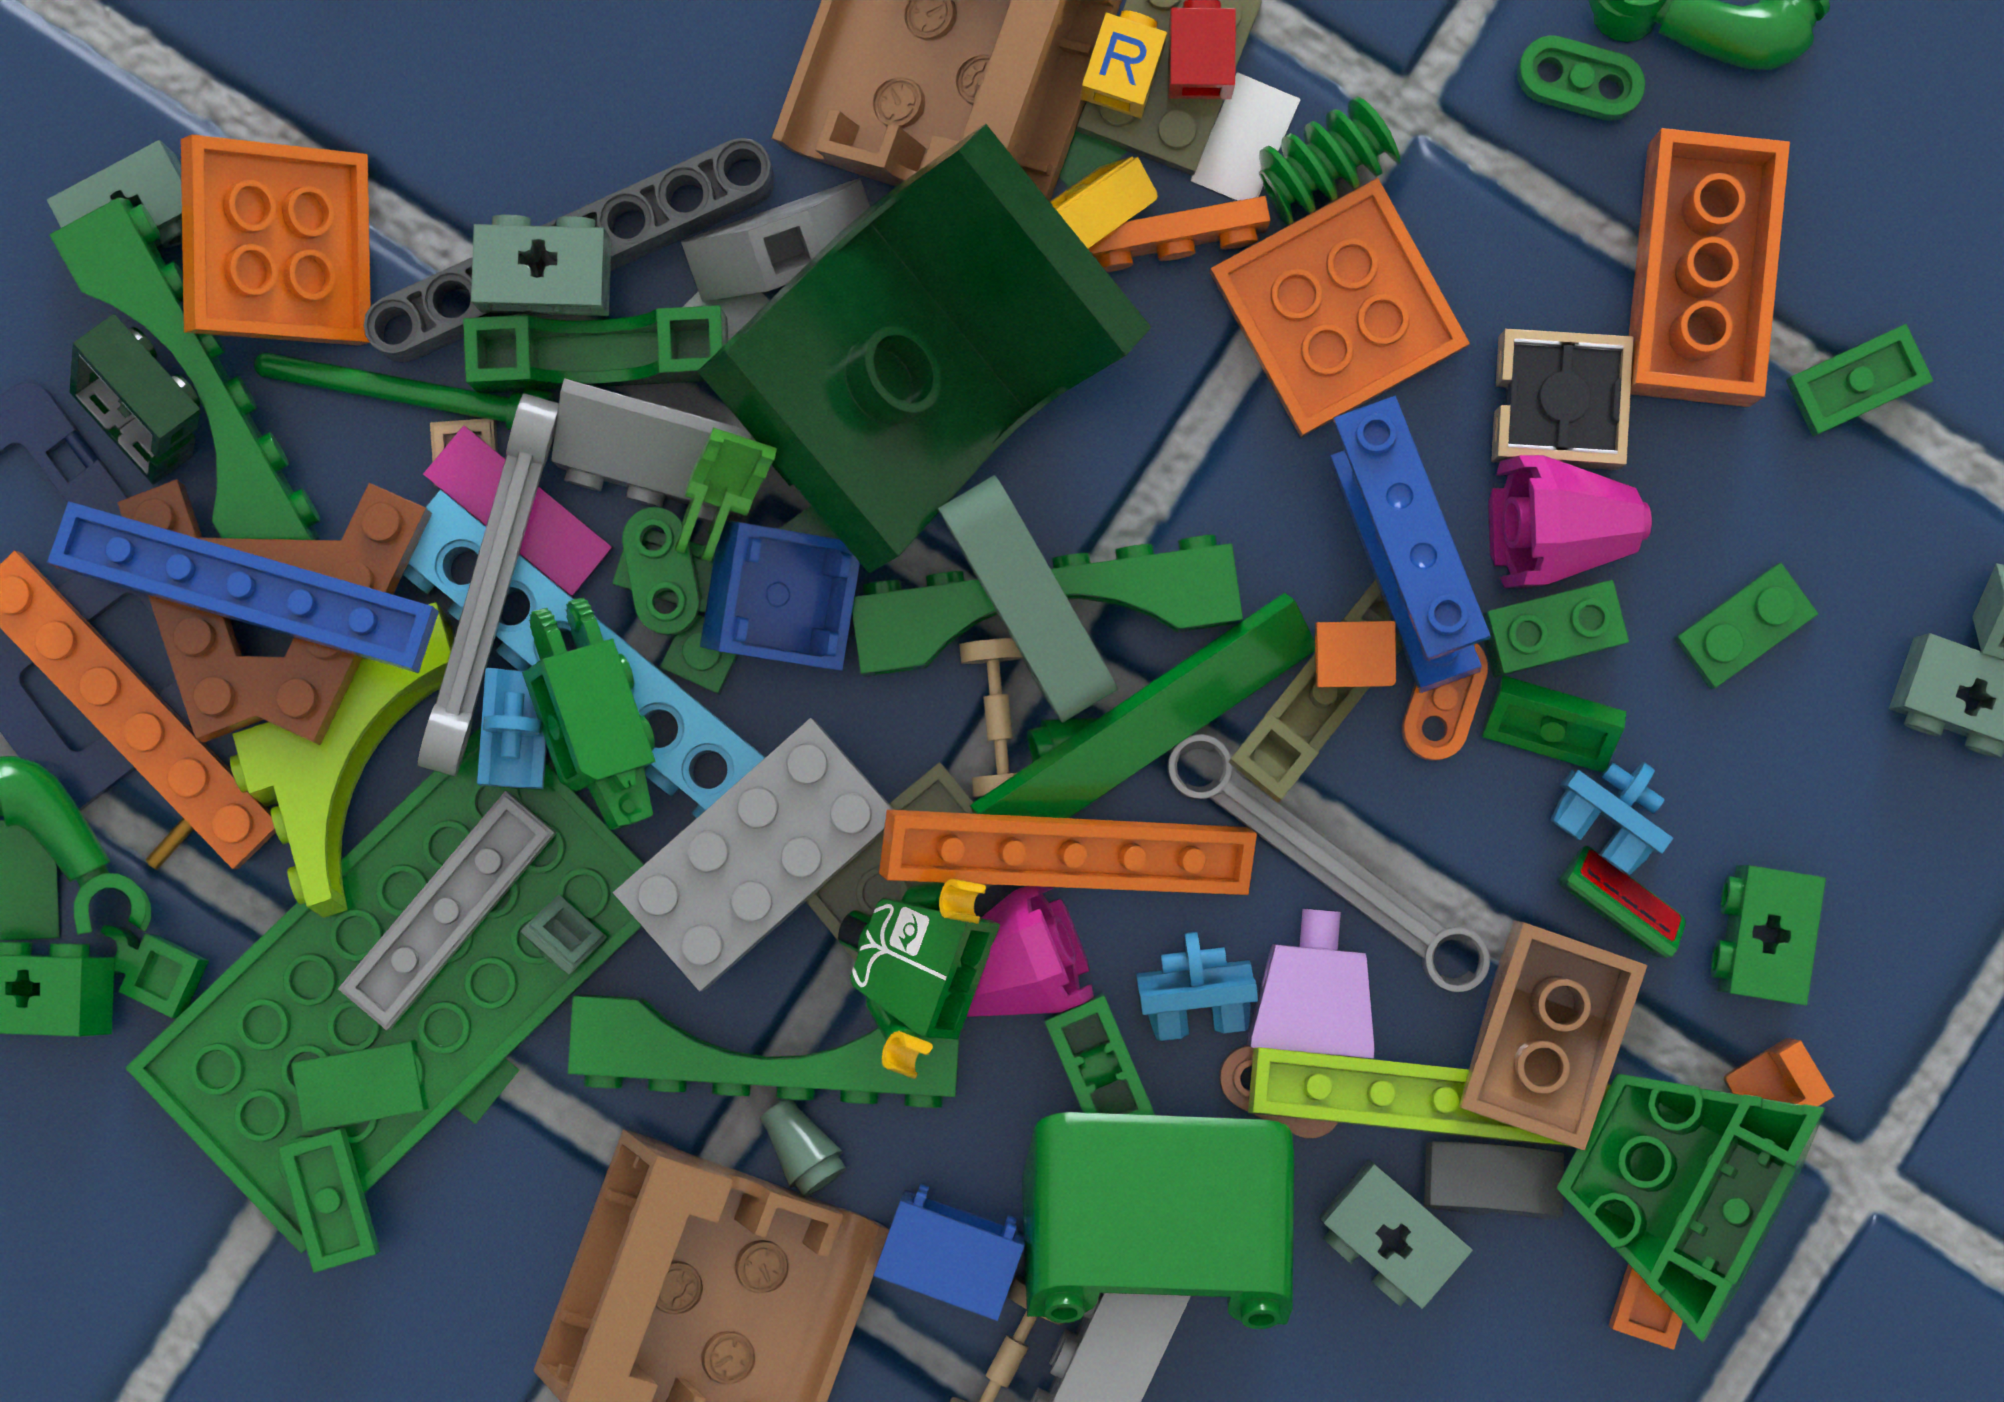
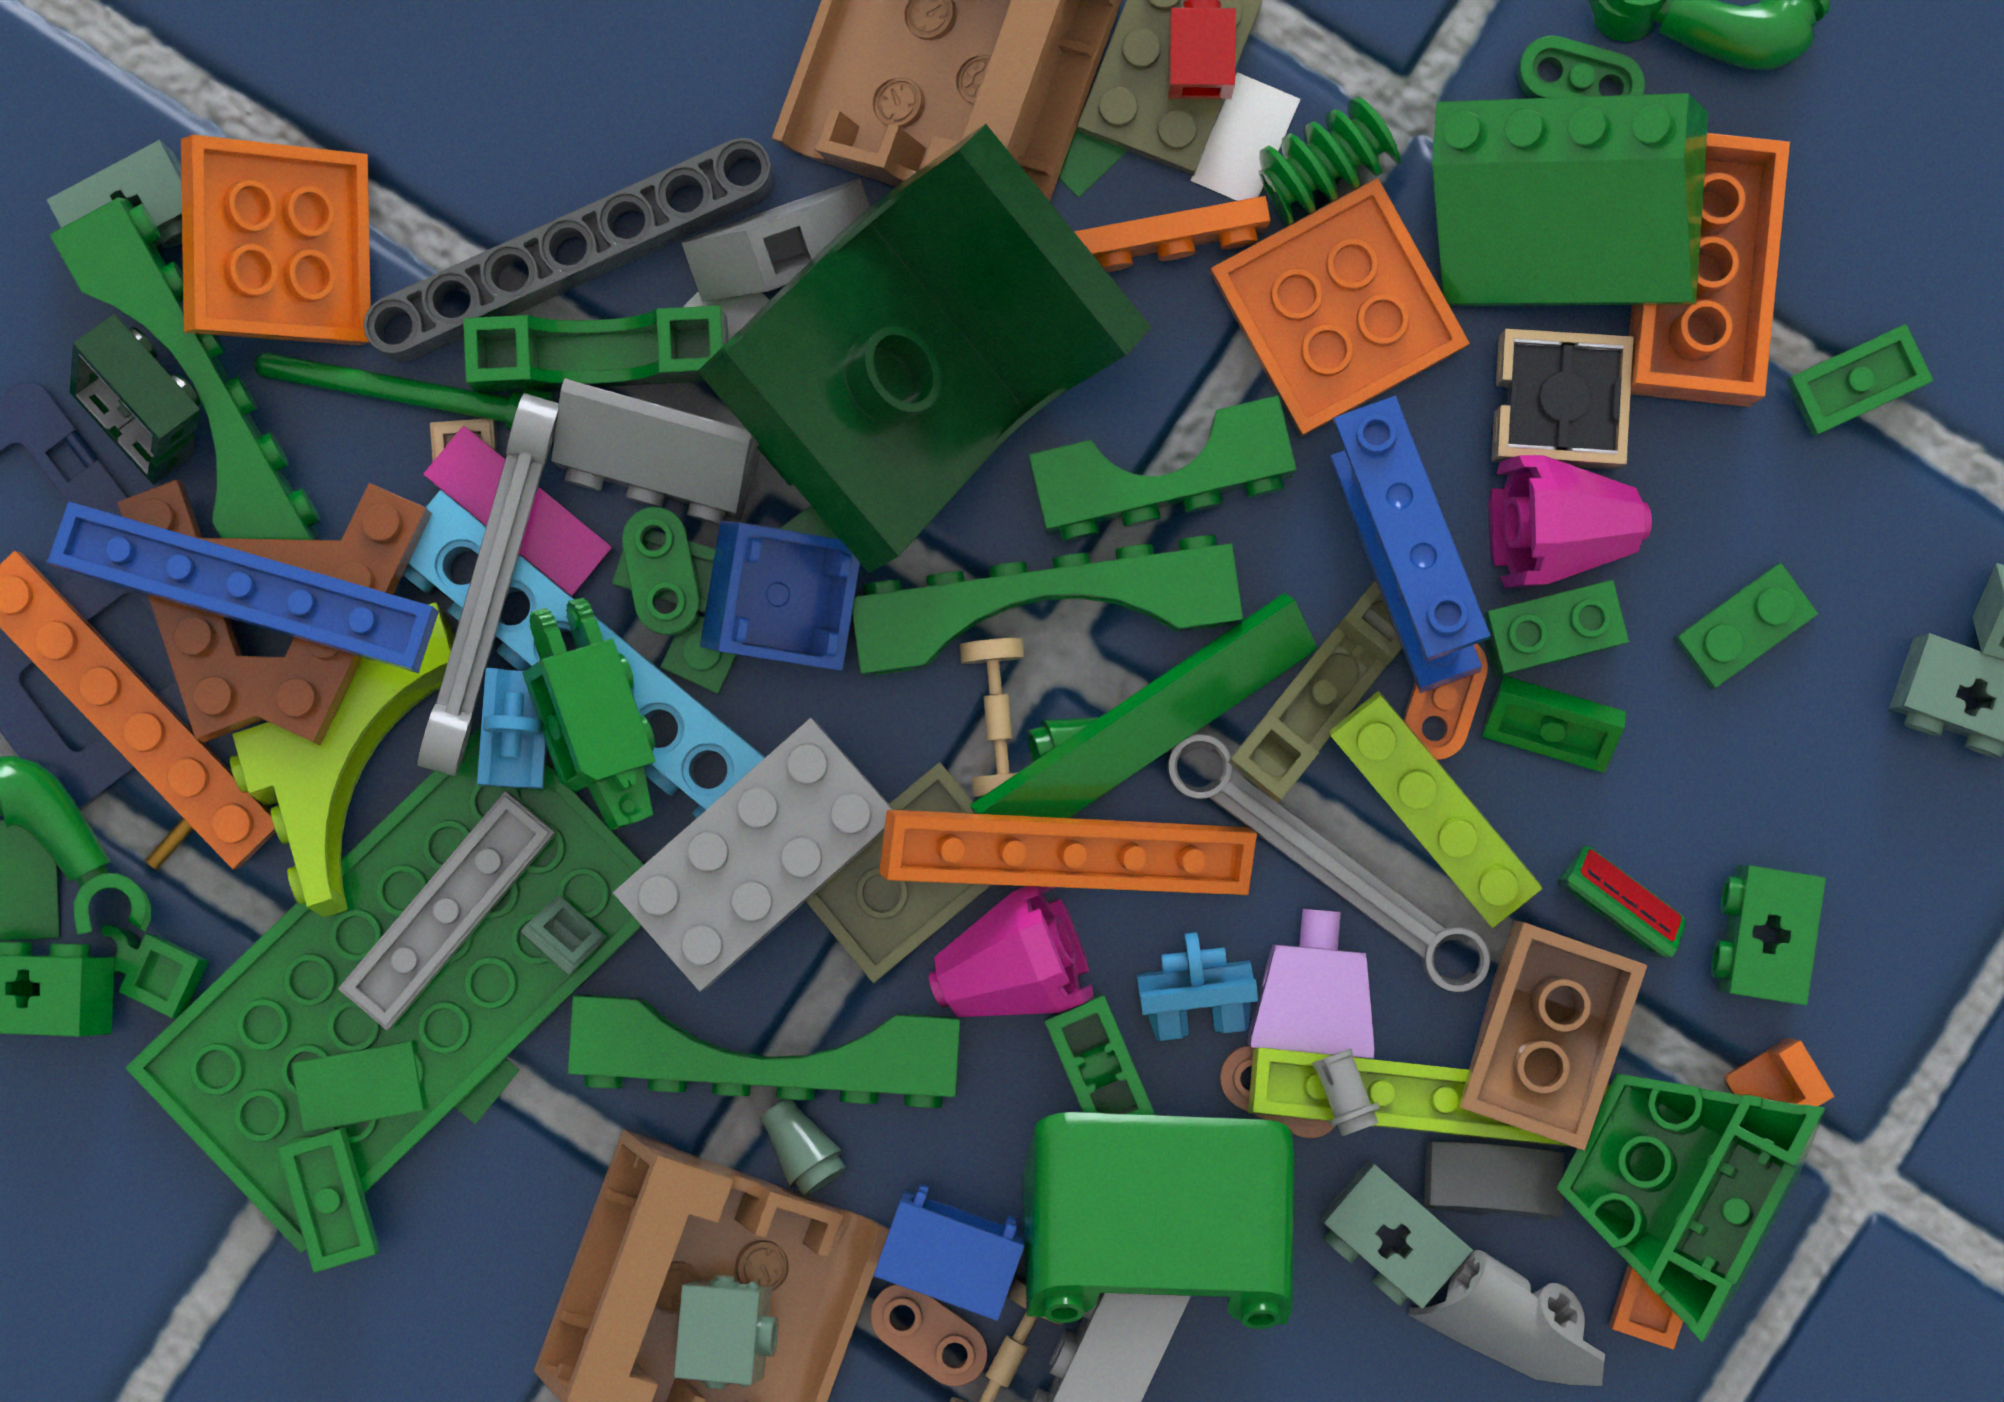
(572, 287): sand green brick -> none
(724, 1332): none -> sand green head
(727, 478): bright green arm -> none
(919, 965): green torso -> none
(929, 1334): none -> nougat plate
(1028, 599): sand green beam -> none
(1083, 488): none -> green arch
(1106, 199): yellow slope -> none
(1124, 63): yellow brick -> none
(1346, 1093): none -> light grey pin
(1355, 654): orange panel -> none
(1435, 809): none -> lime plate
(1527, 1331): none -> light grey panel
(1570, 199): none -> green slope
(1635, 834): dark azure hips -> none

